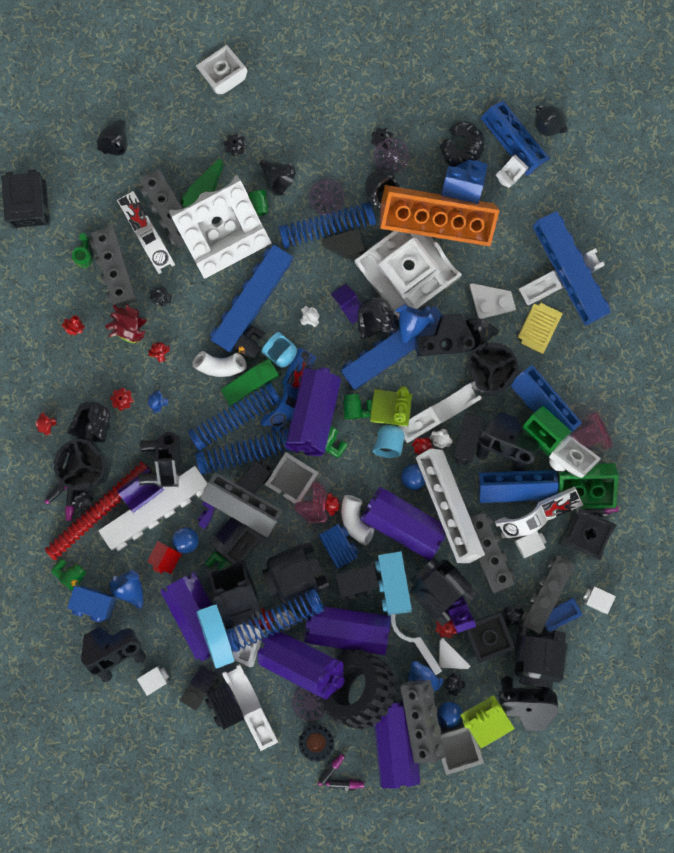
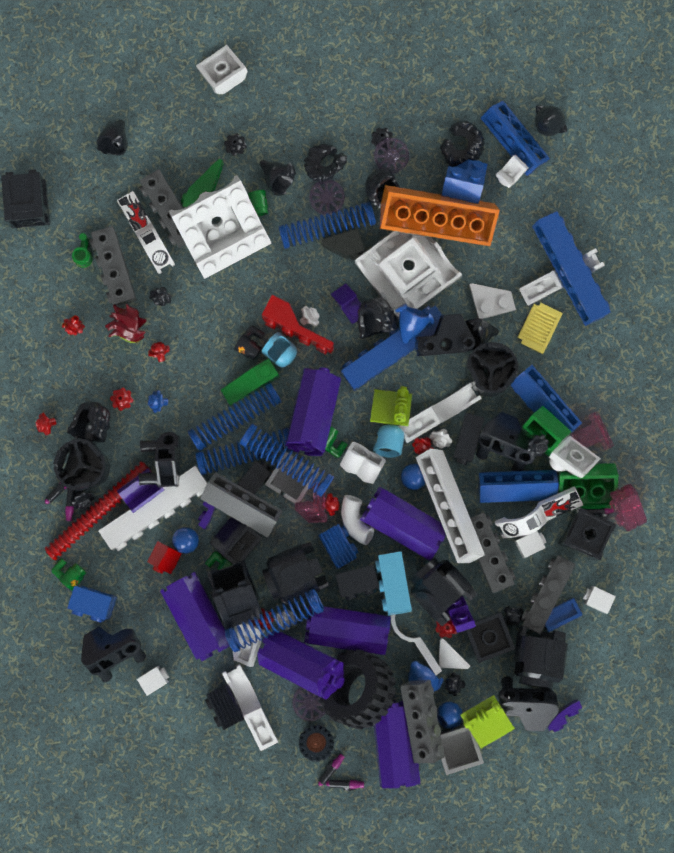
(128, 588): blue hat -> none
(198, 688): pearl dark grey slope -> none
(215, 636): medium azure slope -> none
(219, 366): white cylinder -> none
(252, 298): blue brick -> none
(280, 315): none -> red piece
(290, 382): blue piece -> none
(313, 163): none -> black piece
(322, 487): none -> blue piece
(353, 409): green piece -> none
(362, 462): none -> white brick
(538, 445): none -> black plant
(570, 709): none -> dark purple slope
(628, 507): none -> clear pink brick

